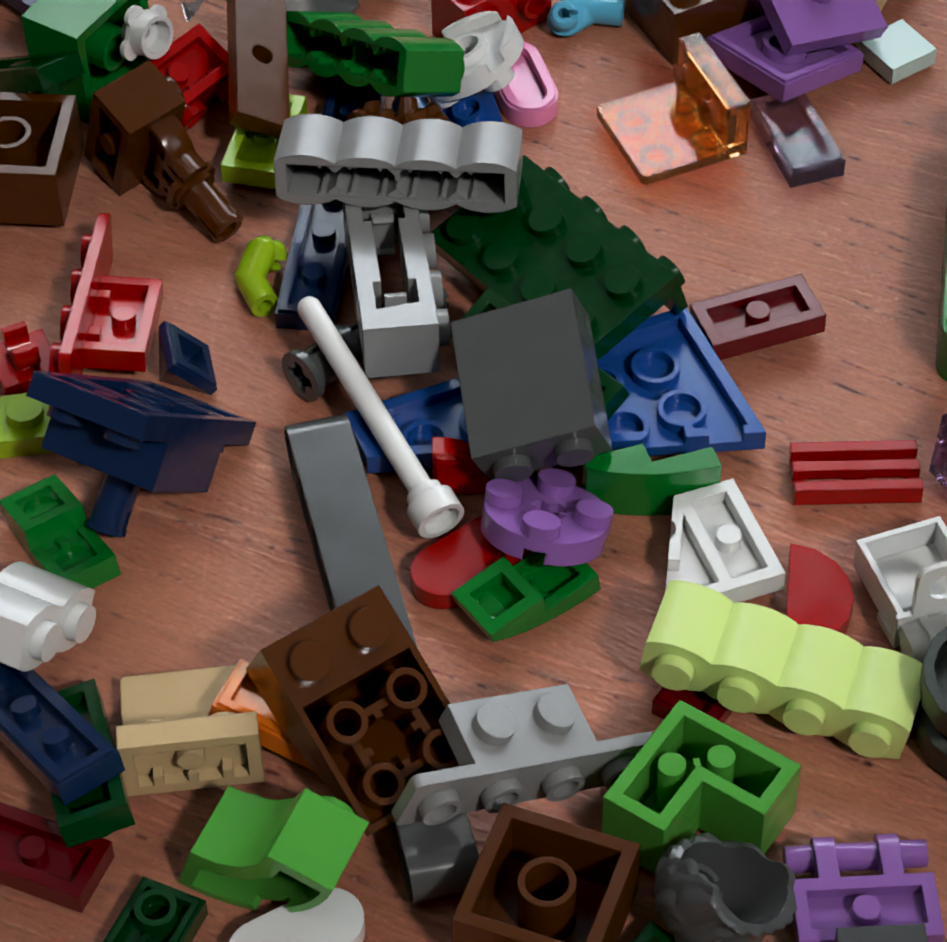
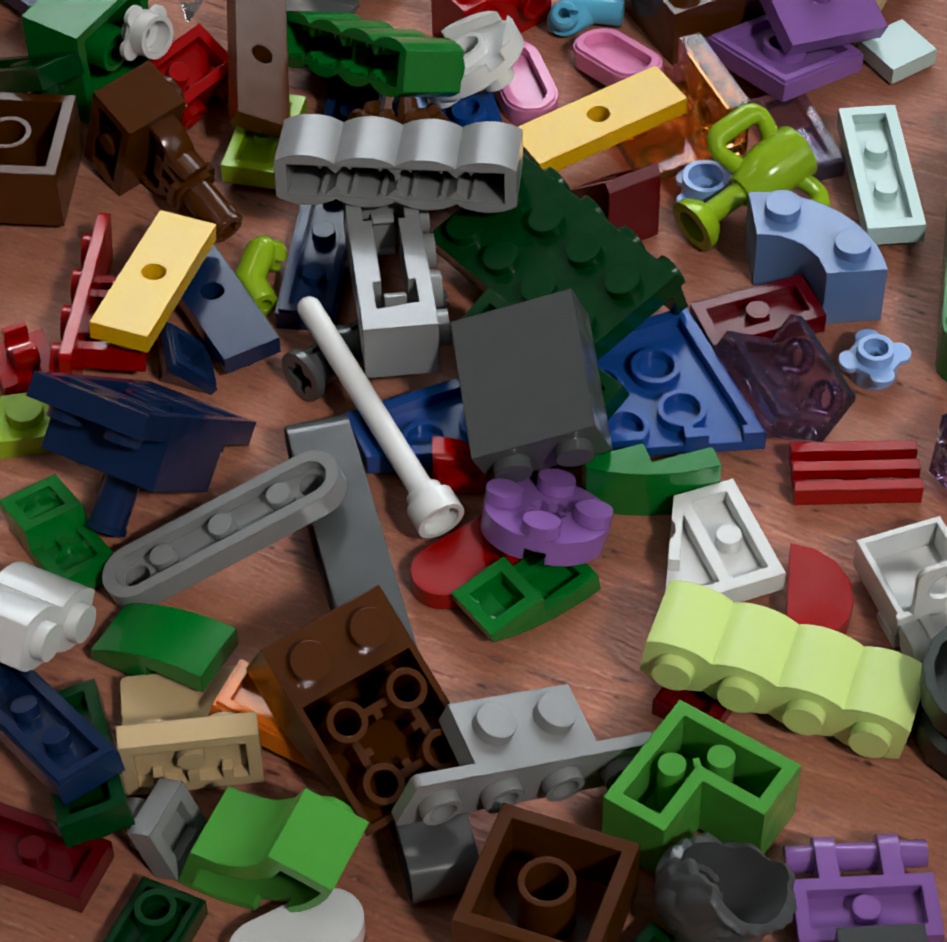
(152, 281): none -> yellow tile
(166, 642): none -> green slope
(166, 827): none -> light grey tile
(225, 529): none -> light grey plate
(227, 316): none -> dark blue tile
(602, 119): none -> yellow tile
(612, 55): none -> bright pink tile
(628, 198): none -> dark red slope
(702, 180): none -> light blue plate
(775, 163): none -> lime piece
(788, 380): none -> clear purple bracket
(831, 251): none -> medium blue brick
(873, 360): none -> light blue plate
(881, 174): none -> light aqua plate

